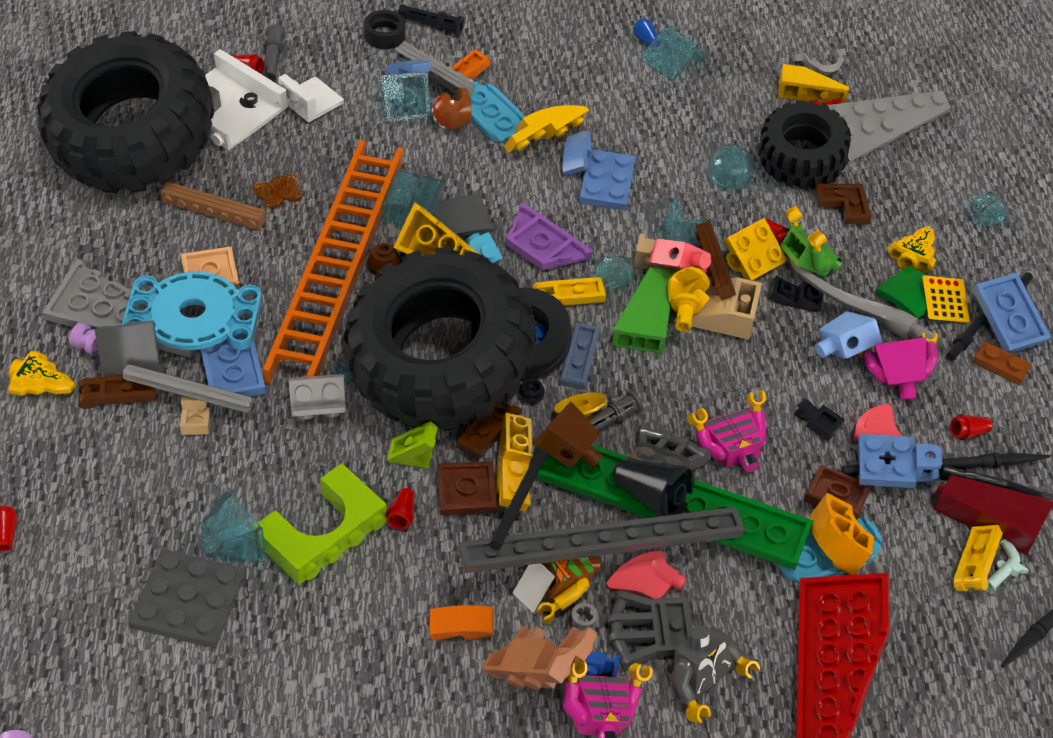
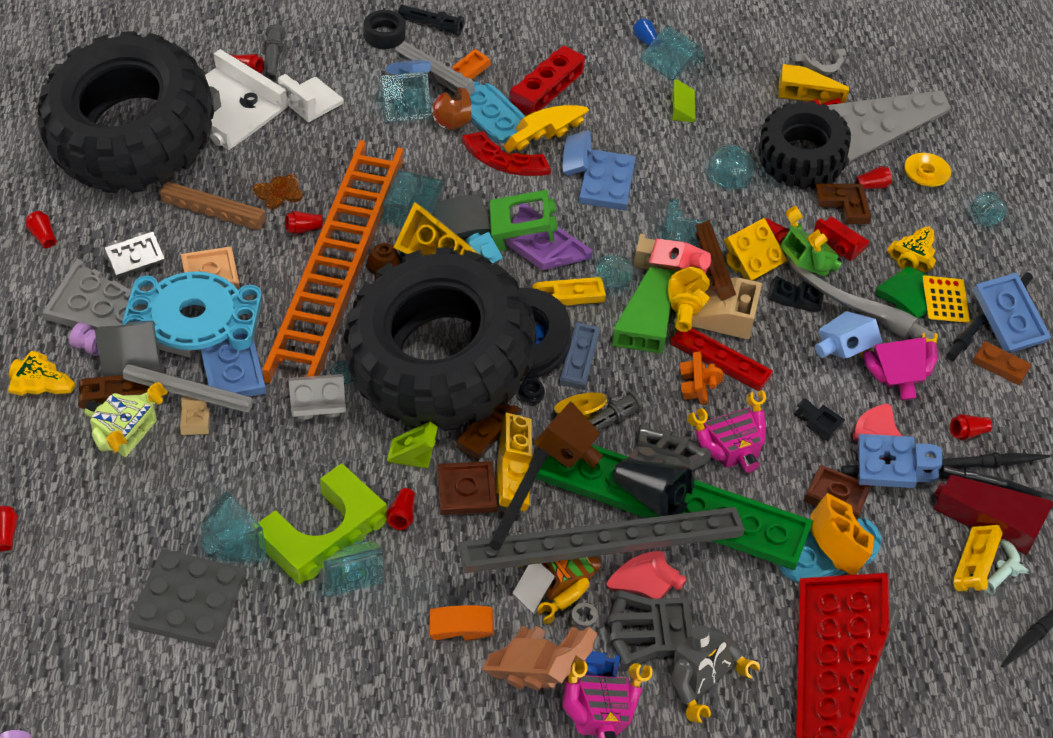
(40, 227): none -> red cone
(124, 419): none -> torso
(133, 254): none -> bracket
(301, 222): none -> red cone
(353, 568): none -> clear light blue slope
(491, 155): none -> red tile
(501, 218): none -> bright green window
(547, 80): none -> red brick
(683, 102): none -> lime slope
(702, 377): none -> orange hips
(728, 360): none -> red tile
(842, 238): none -> red bracket
(875, 179): none -> red cone
(927, 169): none -> yellow dish

